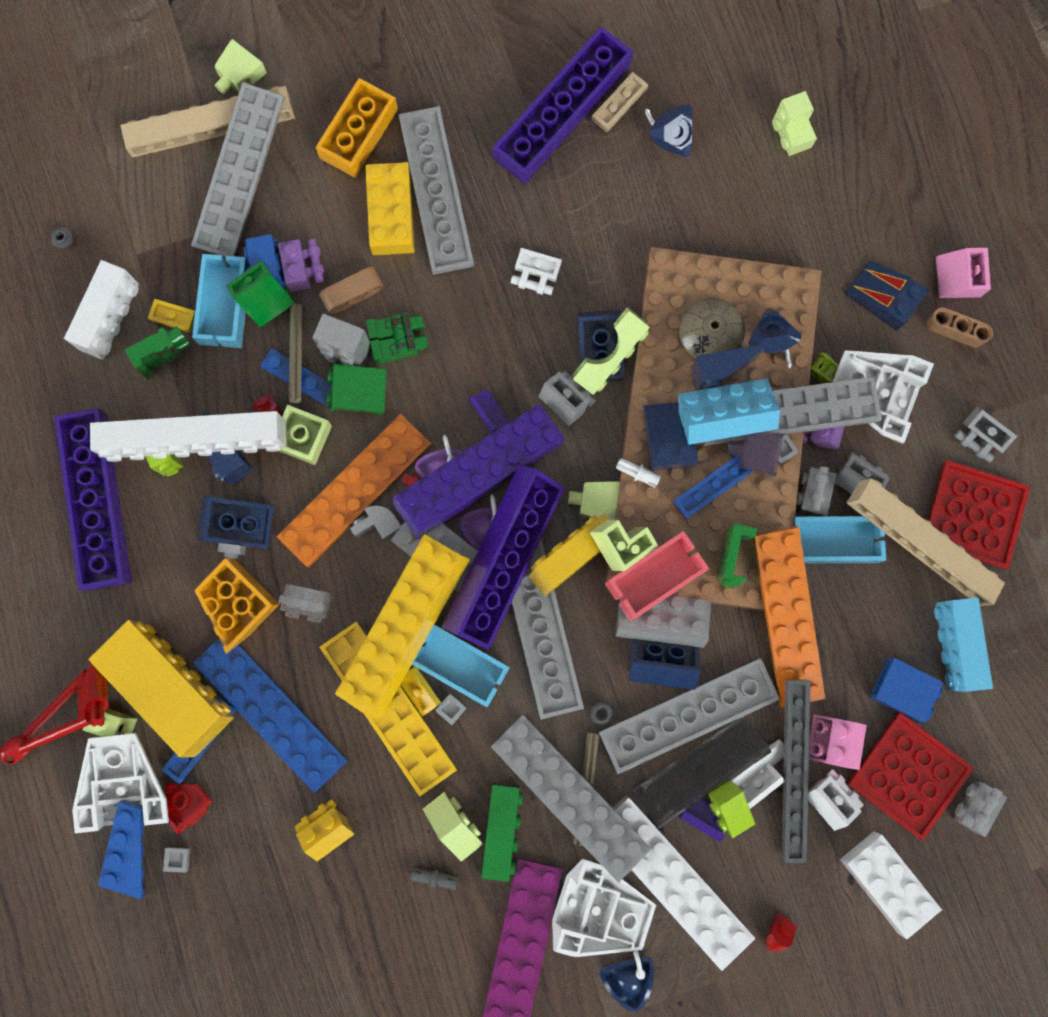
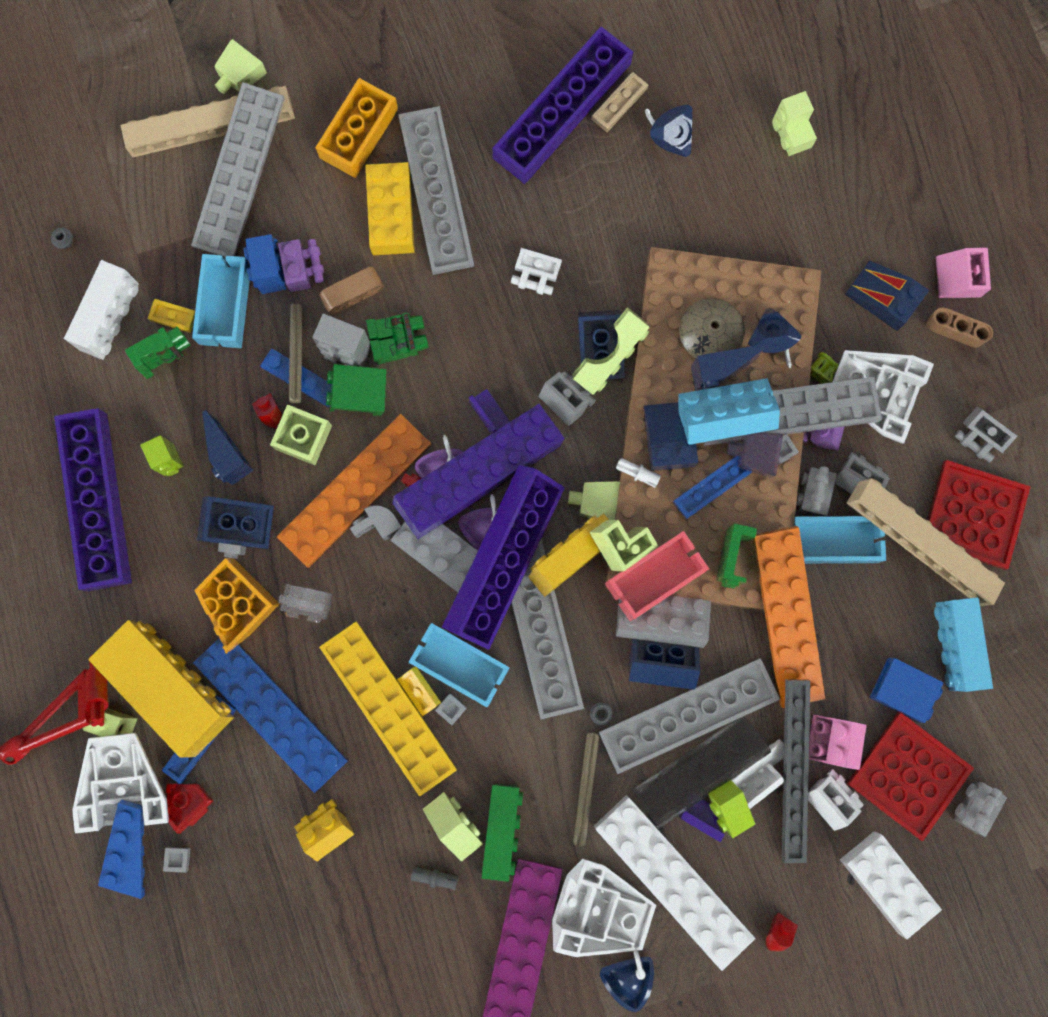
(188, 435): white brick -> none
(260, 294): green panel -> none
(402, 627): yellow brick -> none
(571, 798): light grey plate -> none

